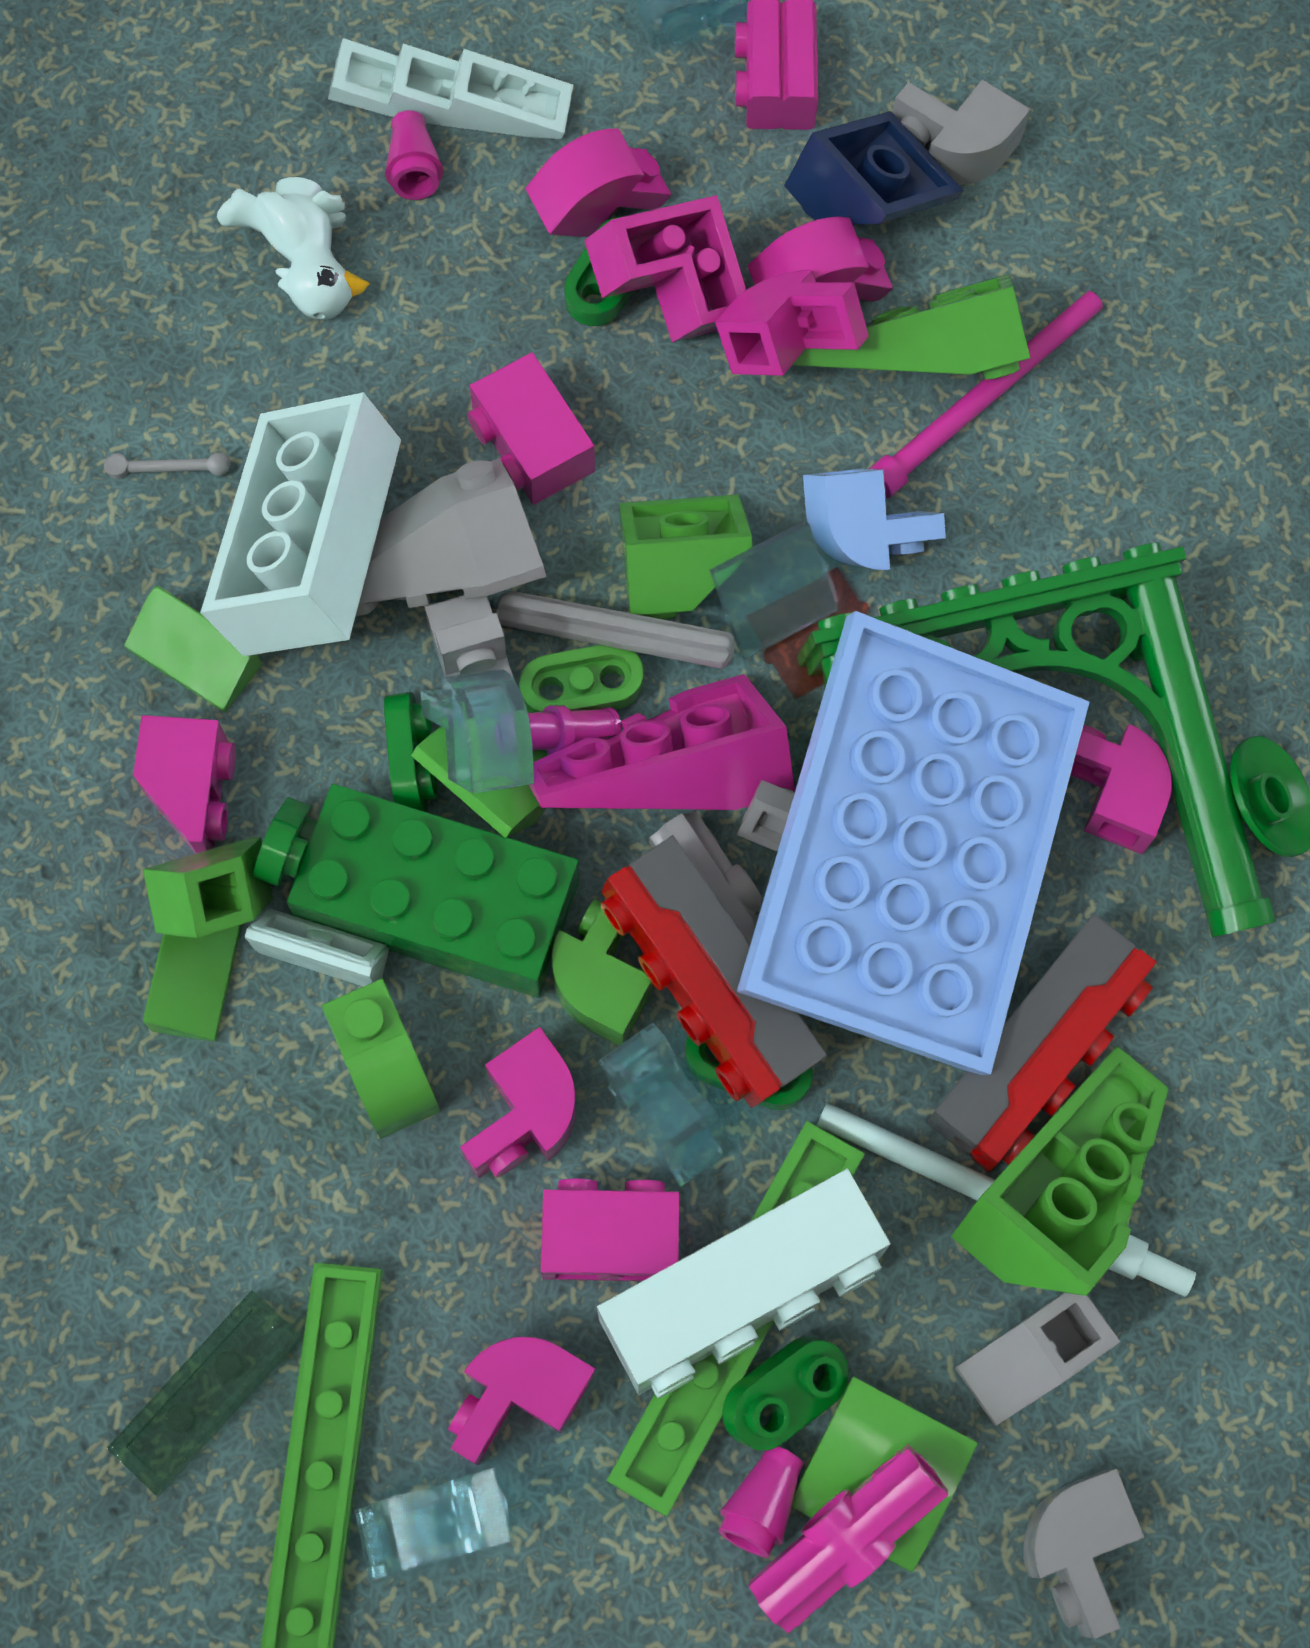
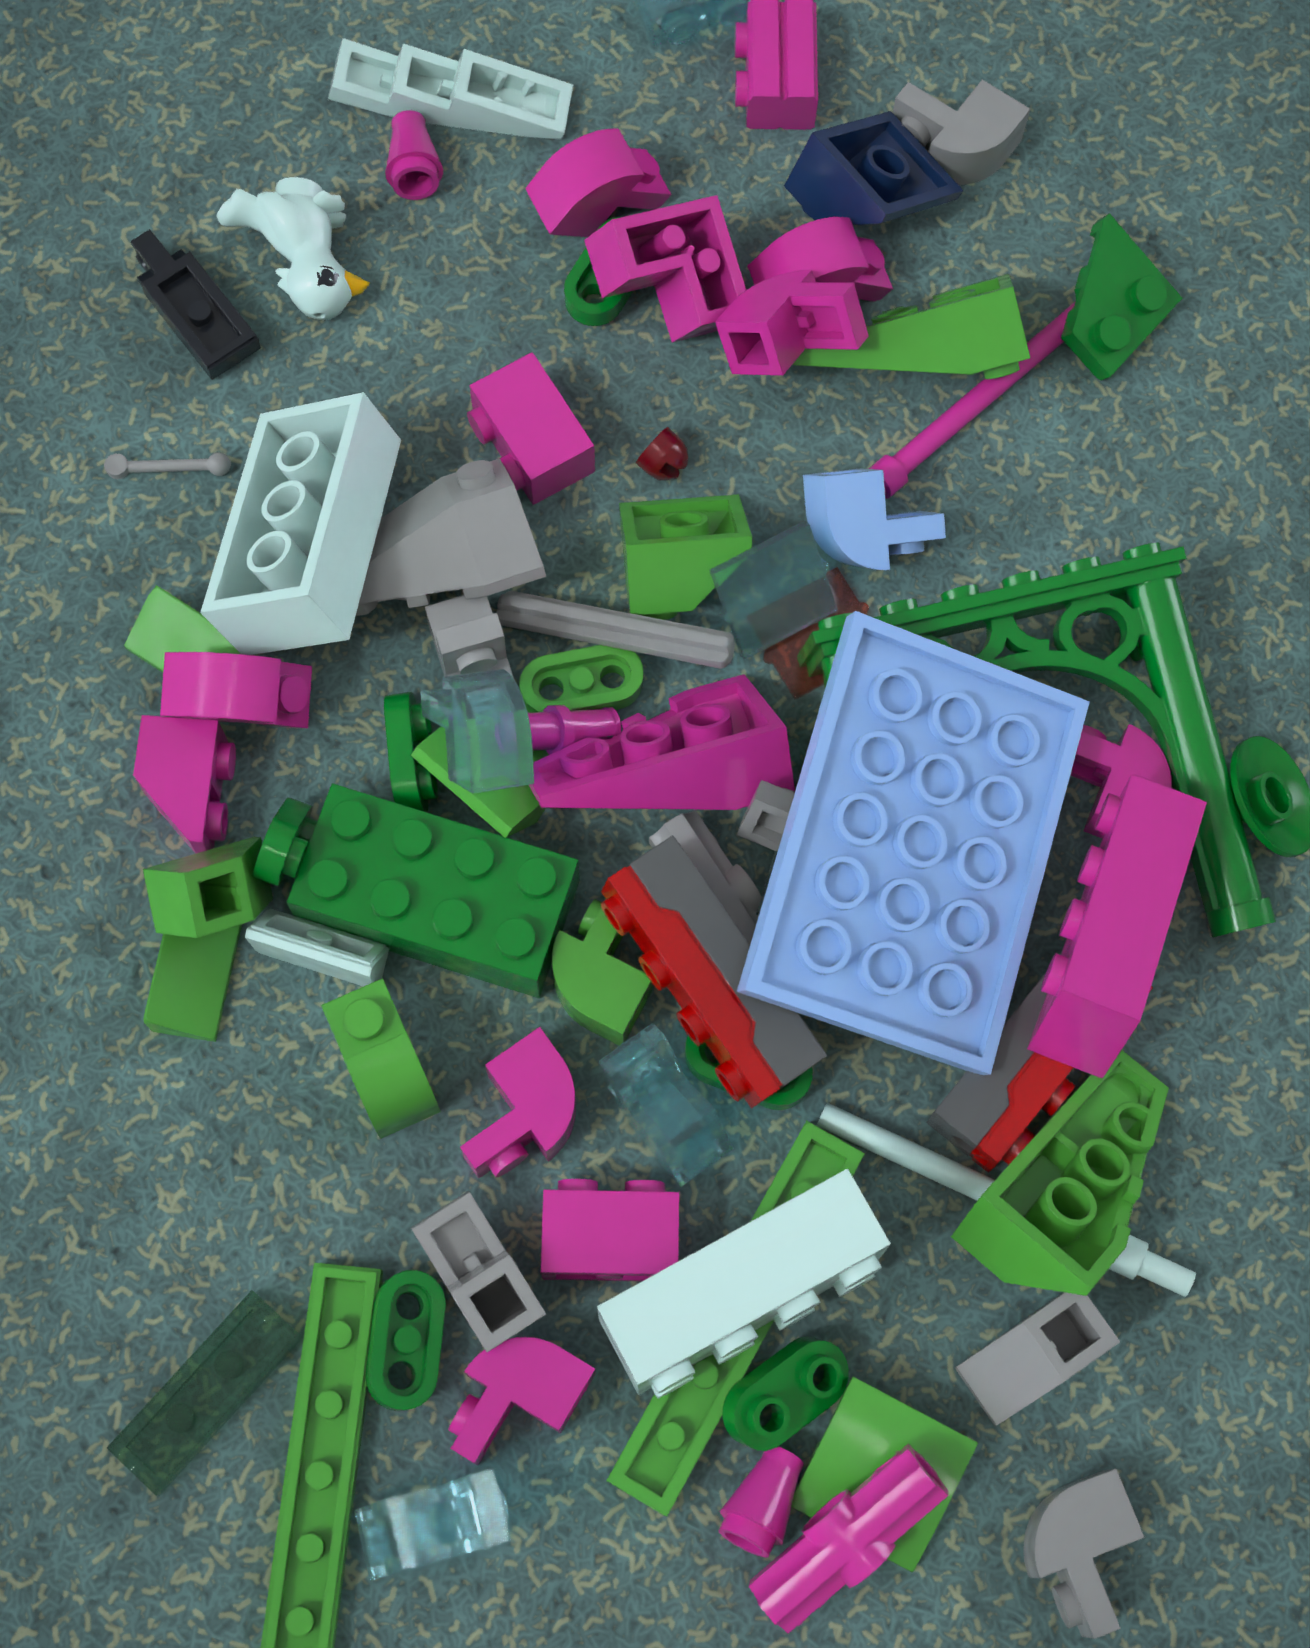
(193, 306): none -> black hinge
(236, 689): none -> dark pink brick
(406, 1341): none -> green plate
(478, 1271): none -> light grey brick
(664, 456): none -> dark red hinge
(1116, 301): none -> green wing
(1117, 926): none -> dark pink wedge

